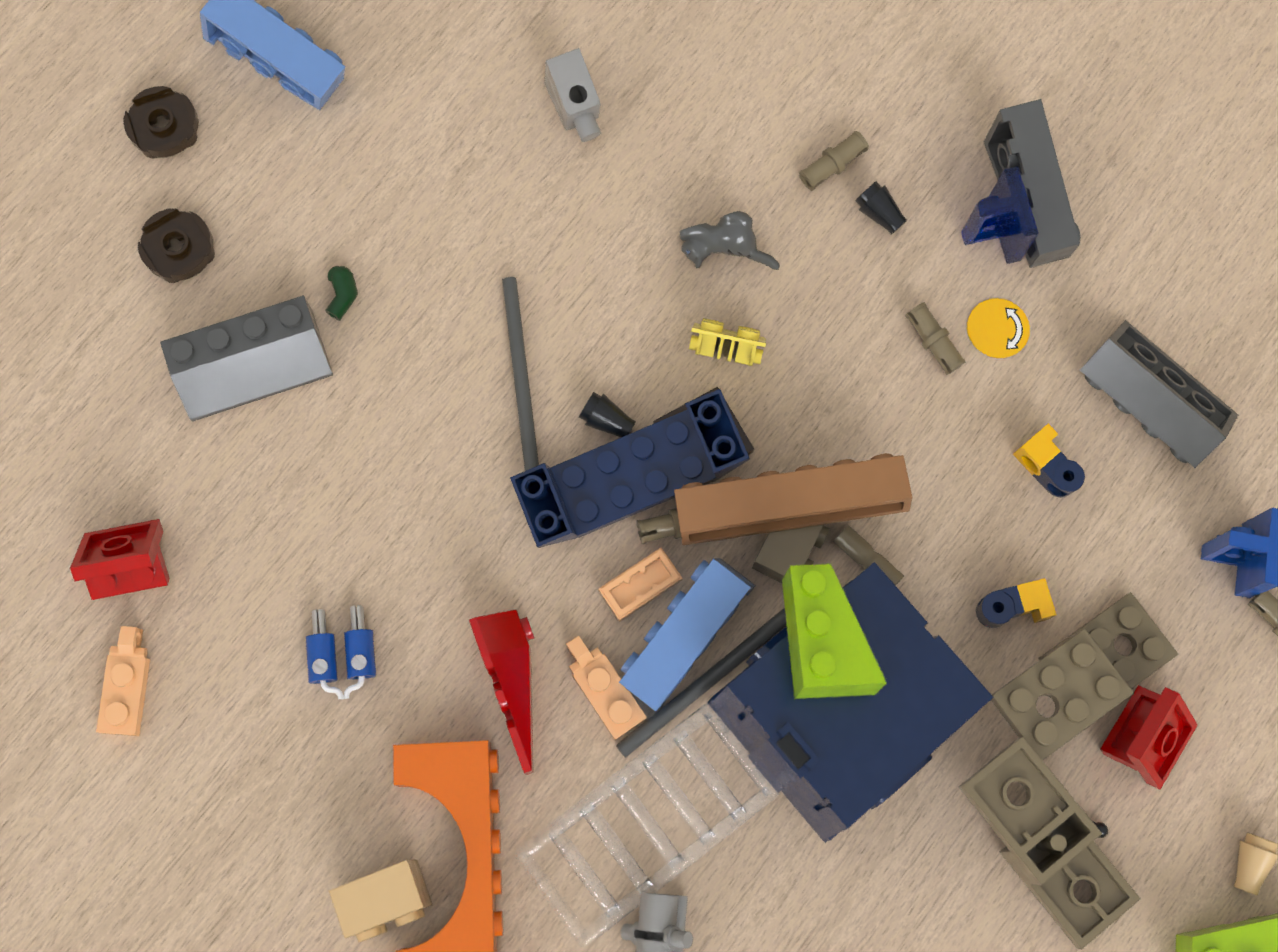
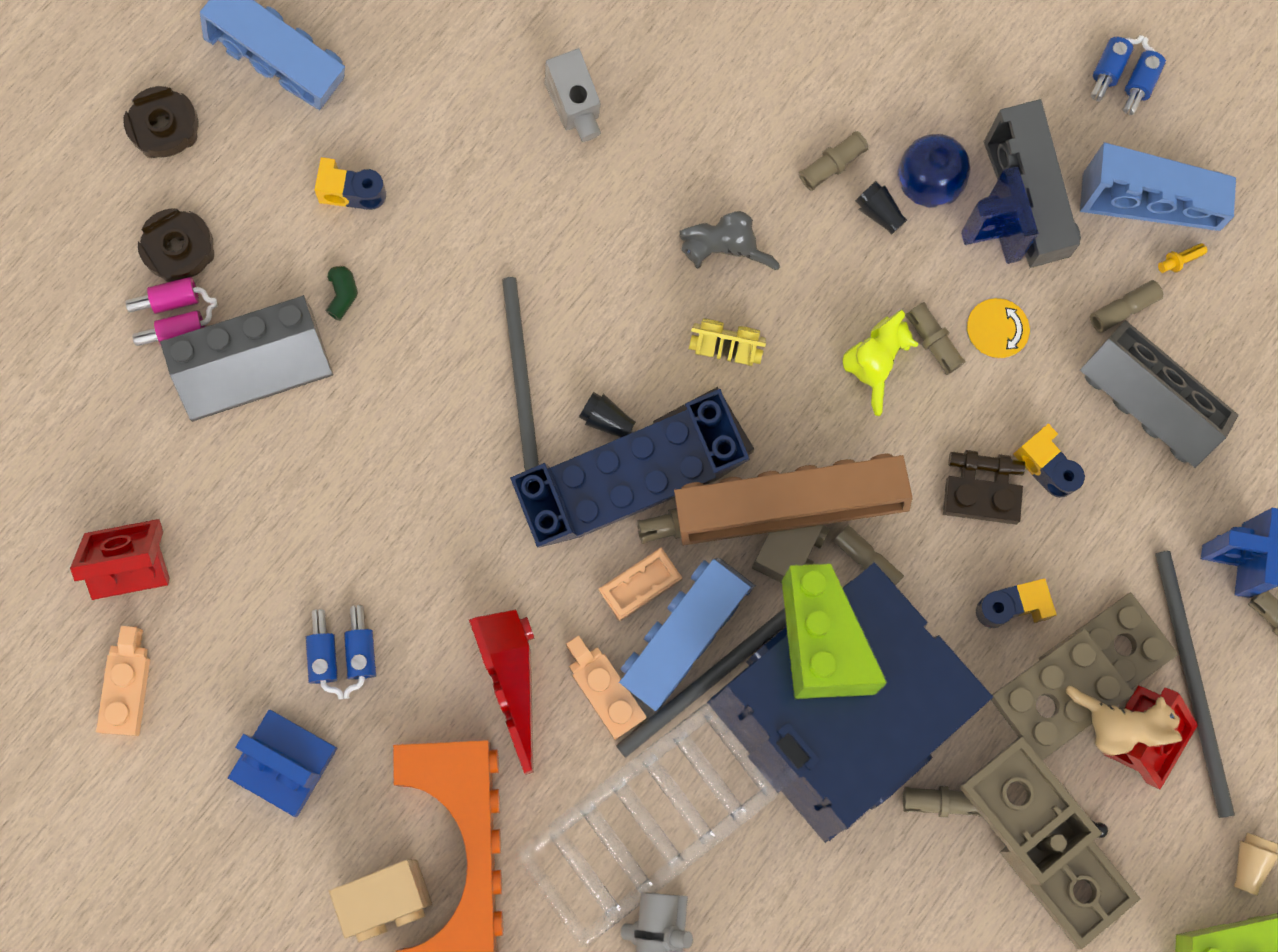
(170, 297): none -> dark pink piece
(281, 762): none -> blue bracket
(349, 188): none -> leg
(874, 357): none -> neon yellow animal
(934, 170): none -> clear blue cylinder
(937, 801): none -> dark tan pin
(981, 498): none -> dark brown plate
(1120, 728): none -> tan animal
(1130, 304): none -> dark tan piece
(1142, 78): none -> blue piece
(1156, 190): none -> medium blue wedge
(1175, 261): none -> yellow piece
(1195, 685): none -> dark grey piece

